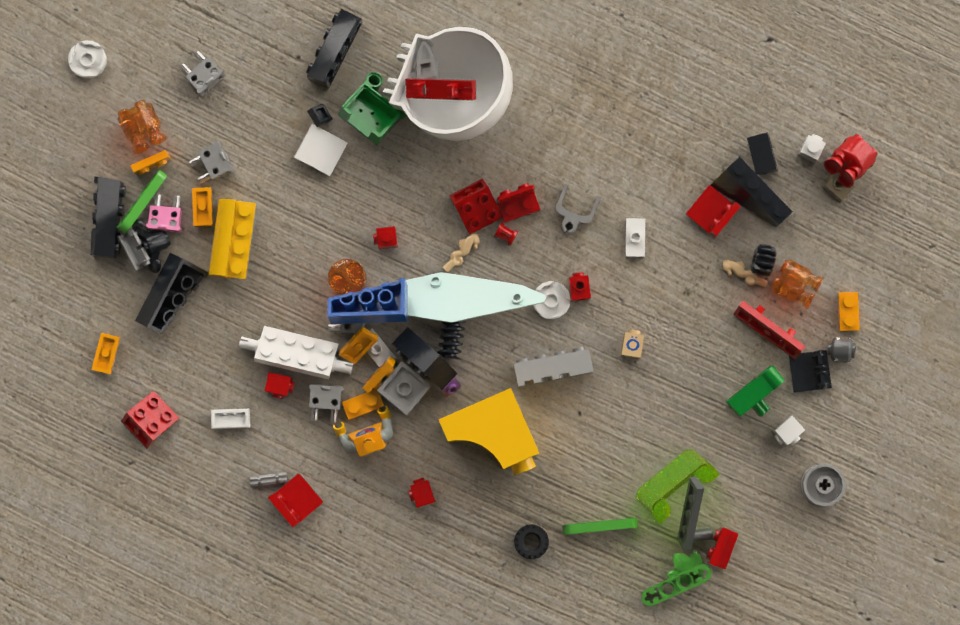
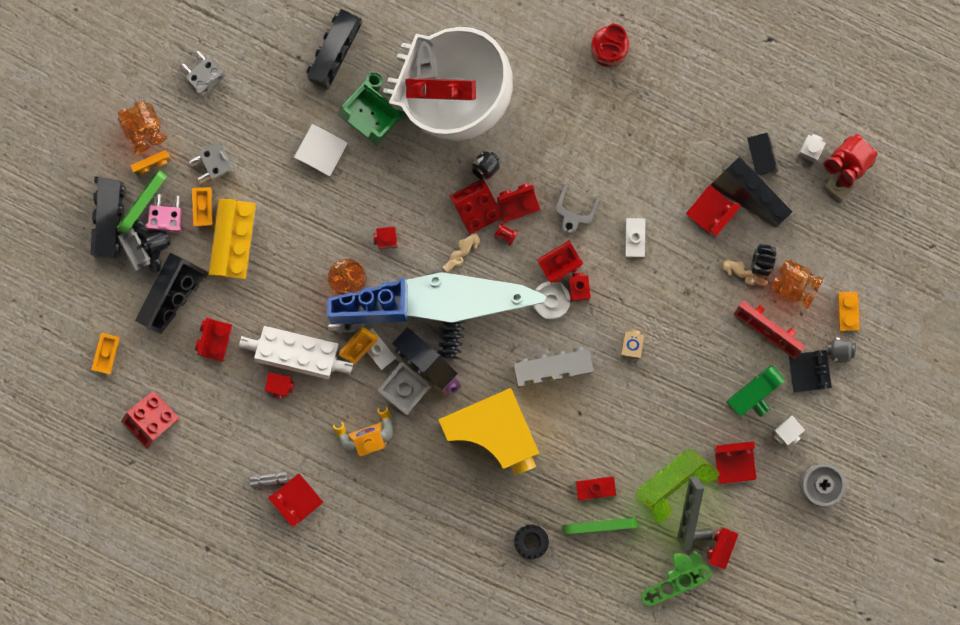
(87, 59): white tile -> none
(213, 339): none -> red bracket
(230, 418): white plate -> none
(319, 115): black tile -> none
(325, 395): light grey piece -> none
(362, 404): light orange plate -> none
(384, 370): light orange plate -> none
(421, 492): red brick -> none
(485, 165): none -> black head
(560, 262): none -> red bracket
(596, 488): none -> red plate
(610, 45): none -> red piece
(735, 462): none -> red bracket

